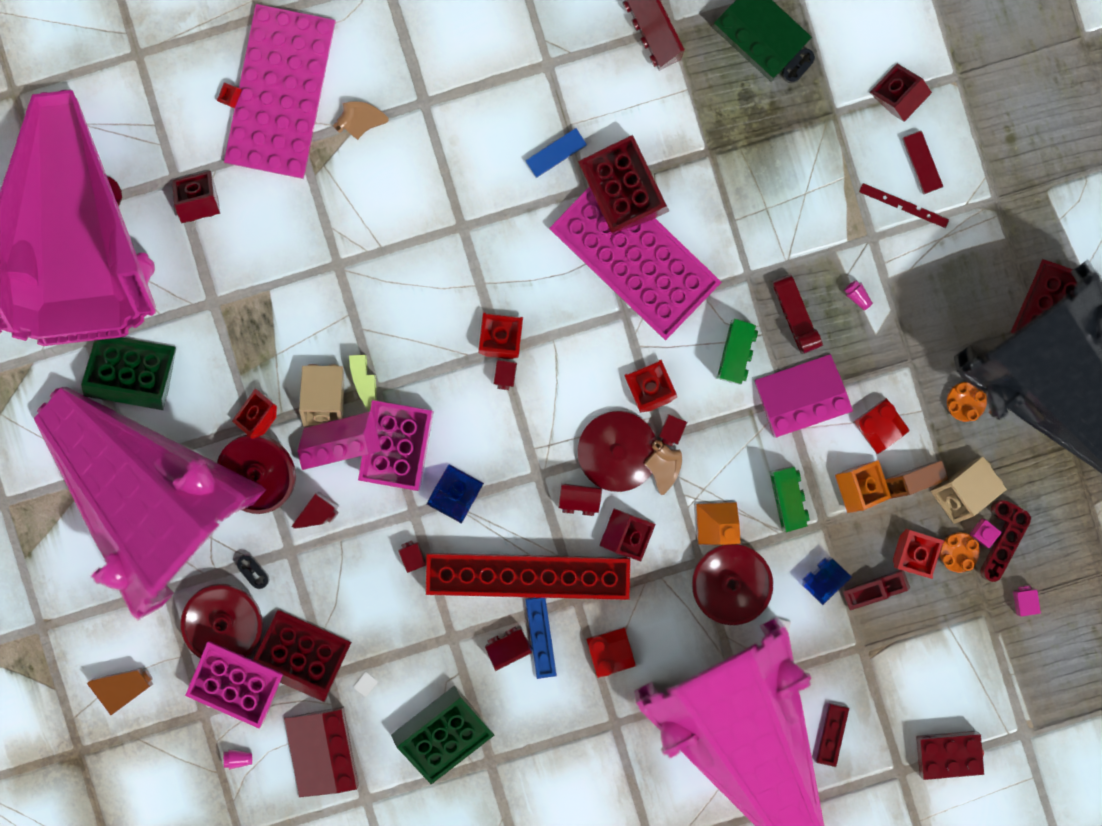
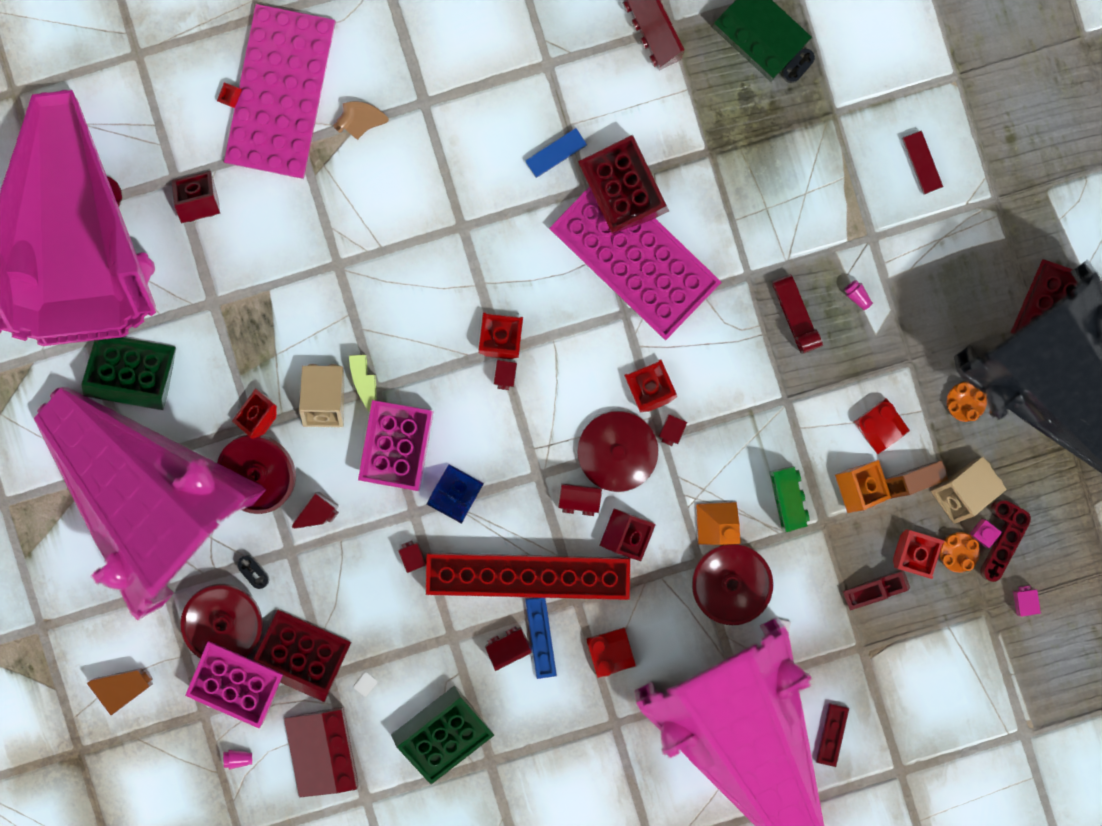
(338, 441): dark pink slope -> none
(664, 465): medium nougat arm -> none
(737, 352): green slope -> none
(803, 396): dark pink slope -> none
(825, 580): clear blue slope -> none
(901, 92): dark red slope -> none
(906, 206): dark red piece -> none
(950, 755): dark red piece -> none

